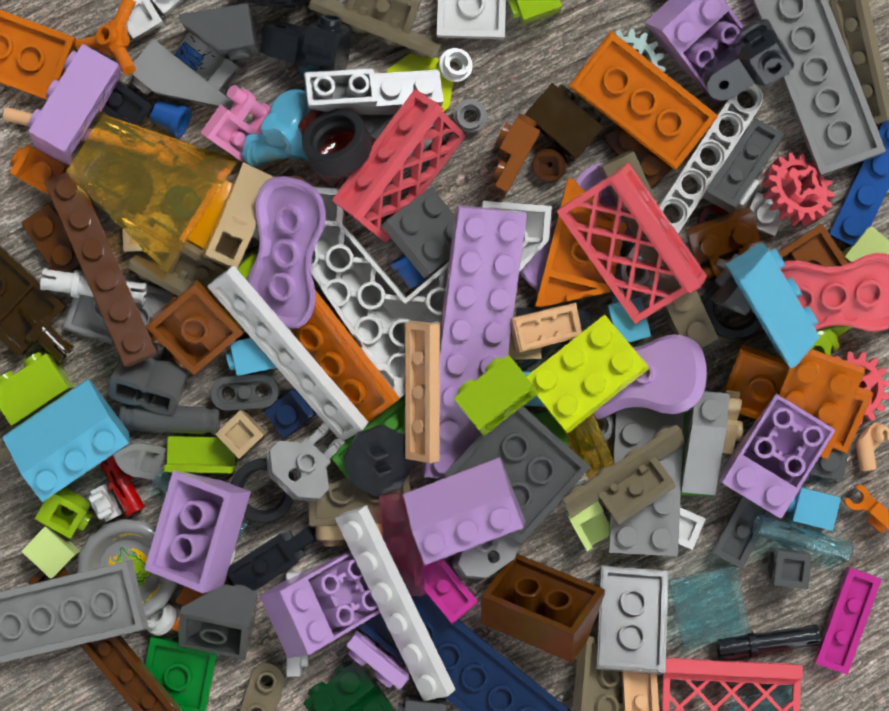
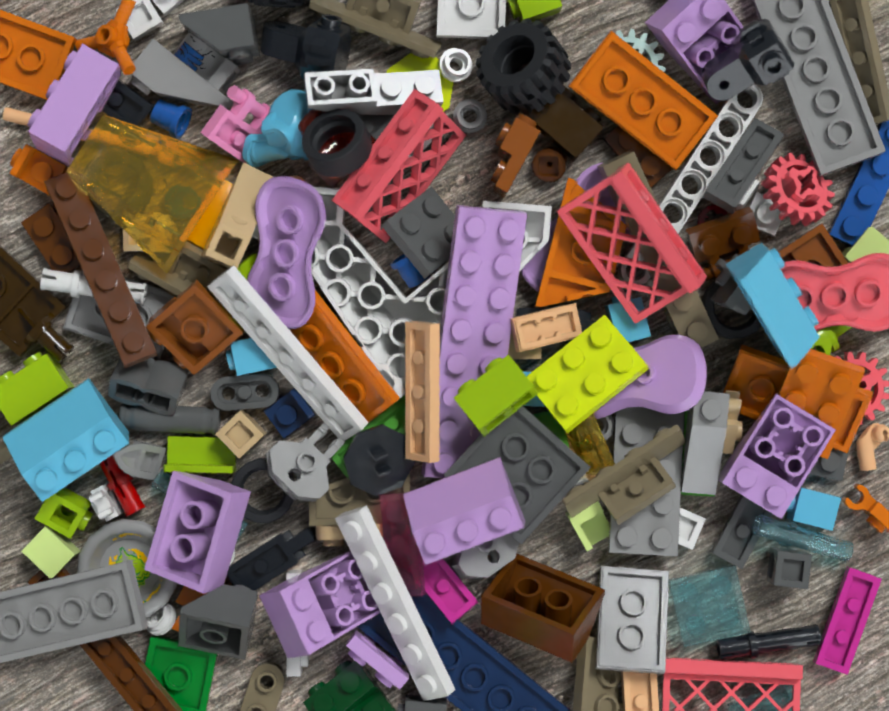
(509, 52): none -> black tyre

